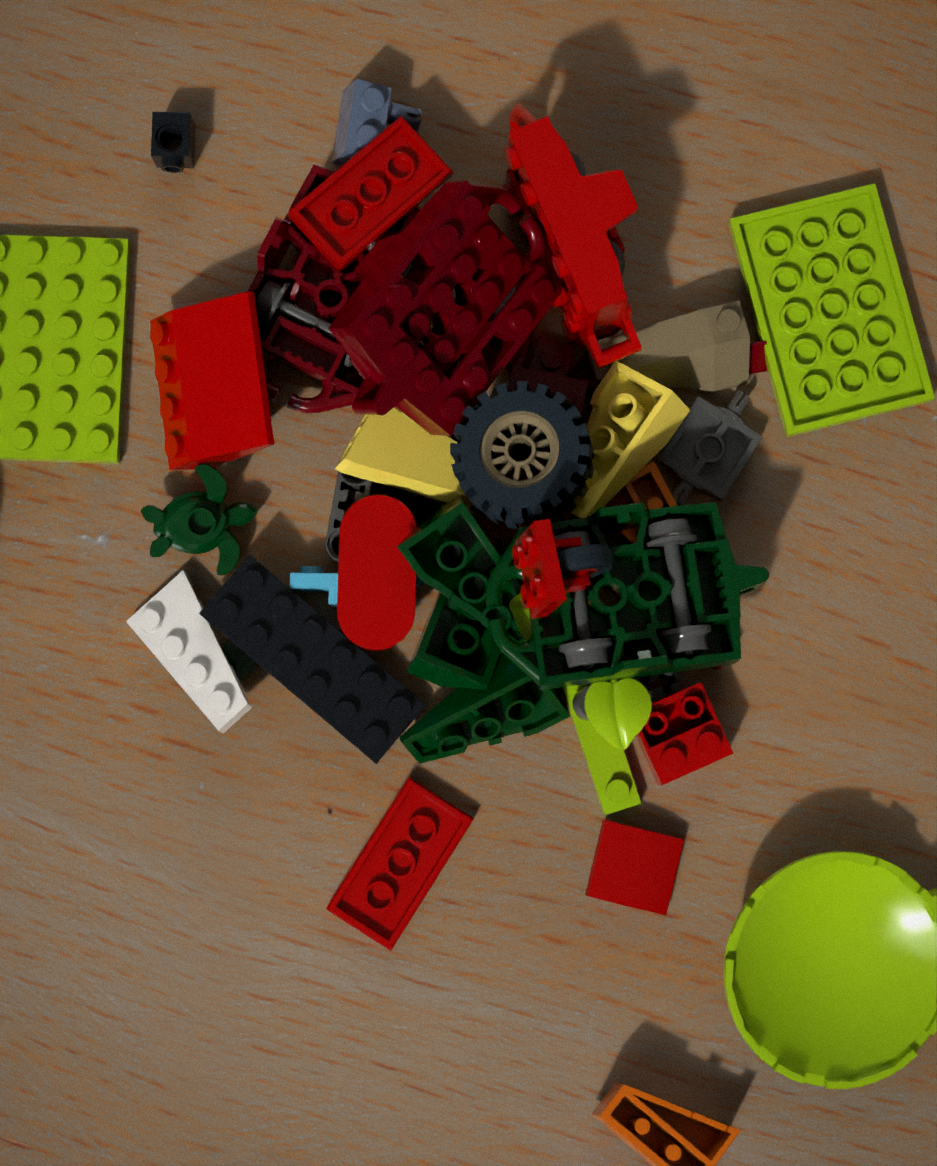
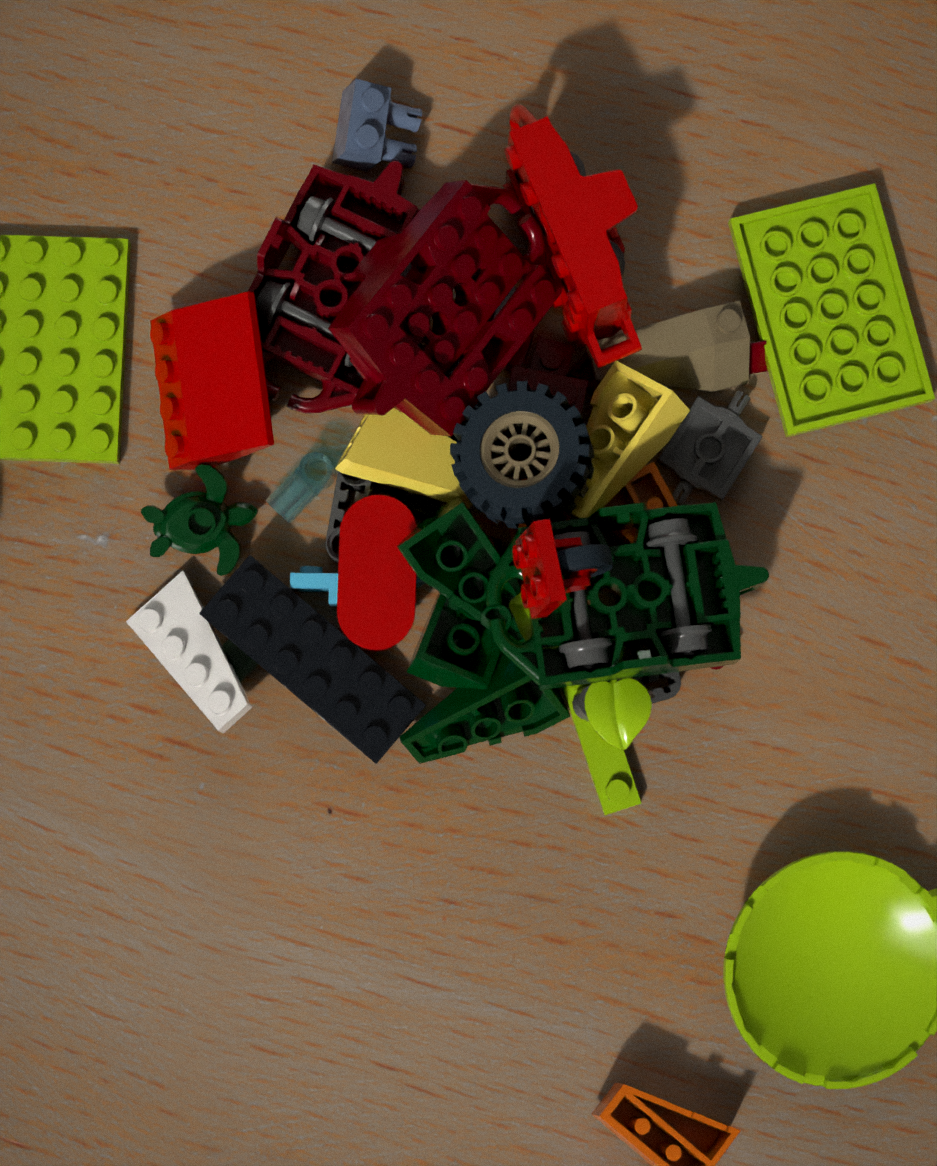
(169, 126): black brick -> none
(299, 489): none -> clear light blue piece
(370, 194): red tile -> none
(399, 863): red tile -> none
(634, 867): red slope -> none
(682, 735): red slope -> none

